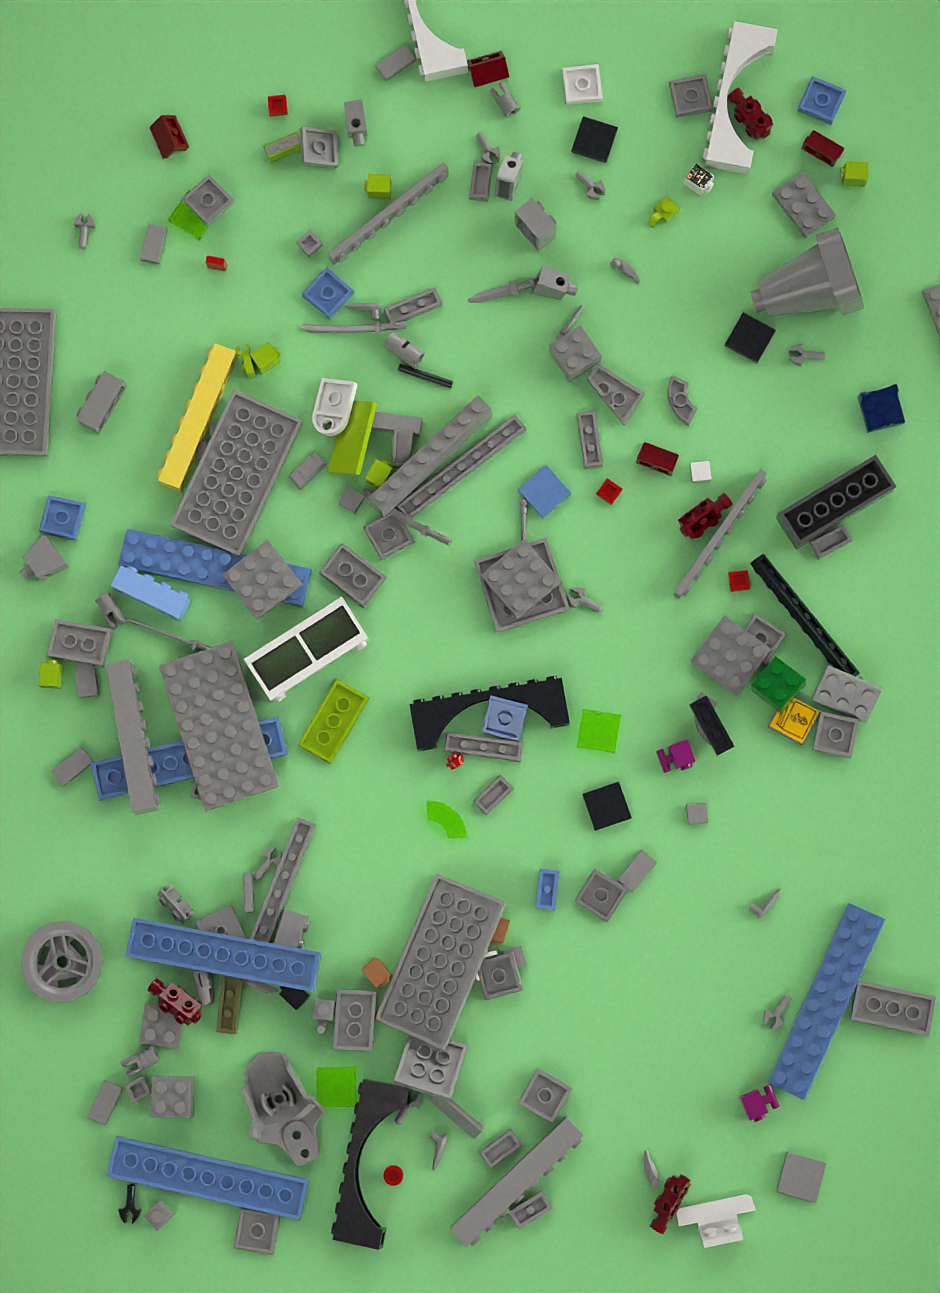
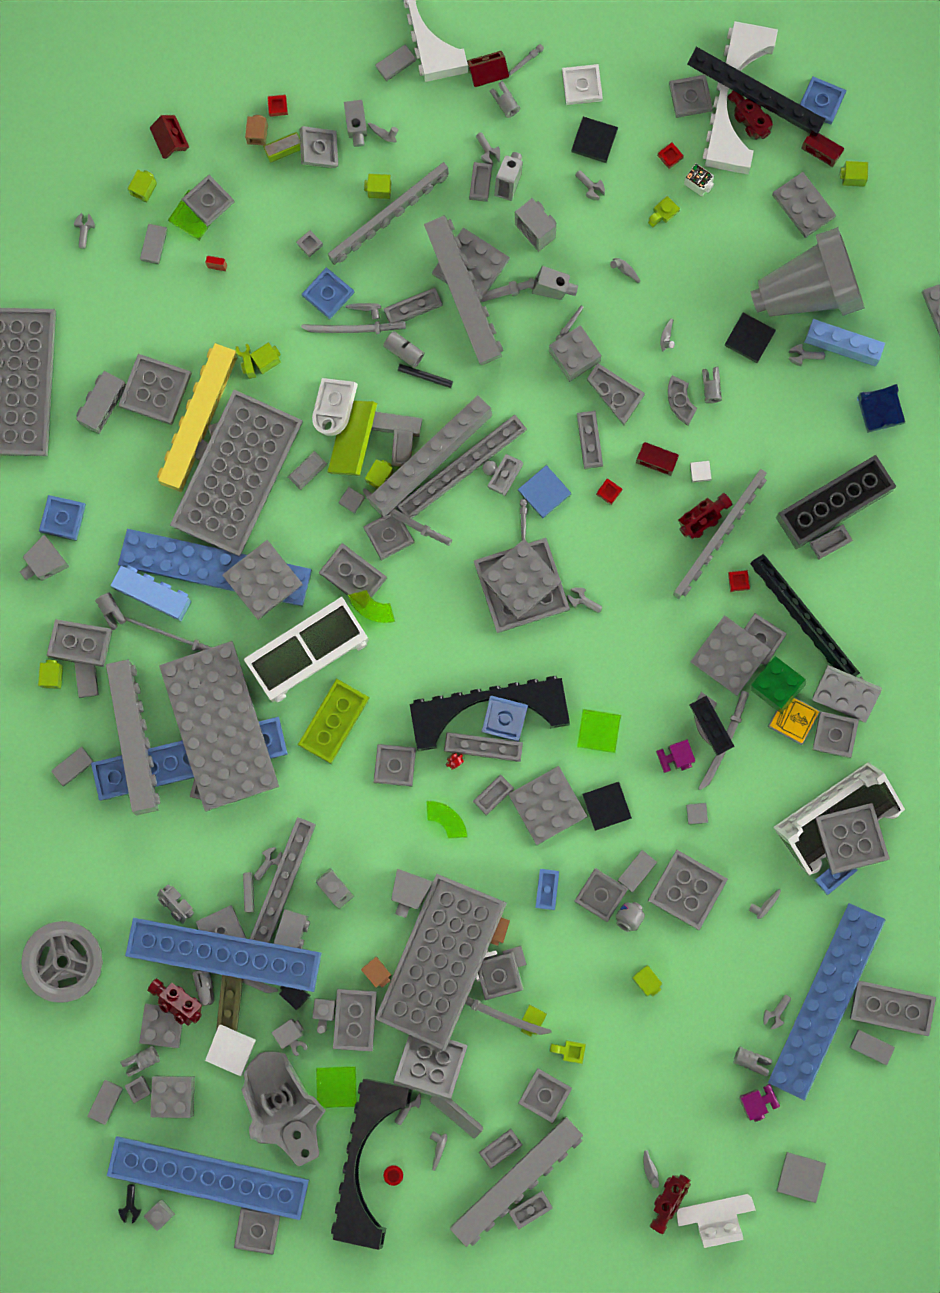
(142, 185): none -> lime brick
(155, 389): none -> light grey plate
(230, 1050): none -> white tile
(256, 130): none -> medium nougat brick
(288, 1034): none -> light grey brick
(334, 888): none -> light grey torso
(370, 608): none -> clear neon green tile
(382, 133): none -> light grey bar
(394, 765): none -> light grey tile
(409, 891): none -> light grey torso
(463, 291): none -> light grey brick
(477, 1005): none -> light grey sword
(483, 261): none -> light grey plate
(504, 474): none -> light grey plate
(532, 54): none -> light grey piece
(534, 1017): none -> lime brick
(547, 805): none -> light grey plate
(571, 1051): none -> lime plate
(630, 916): none -> light grey head
(647, 981): none -> lime brick
(665, 337): none -> light grey bar
(670, 155): none -> red tile
(687, 889): none -> light grey plate
(712, 387): none -> light grey hinge
(731, 730): none -> light grey sword
(749, 1059): none -> light grey hinge
(756, 91): none -> black plate
(830, 882): none -> medium blue plate
(844, 342): none -> light blue brick
(852, 838): none -> light grey plate
(860, 788): none -> windscreen
(872, 1047): none -> light grey tile

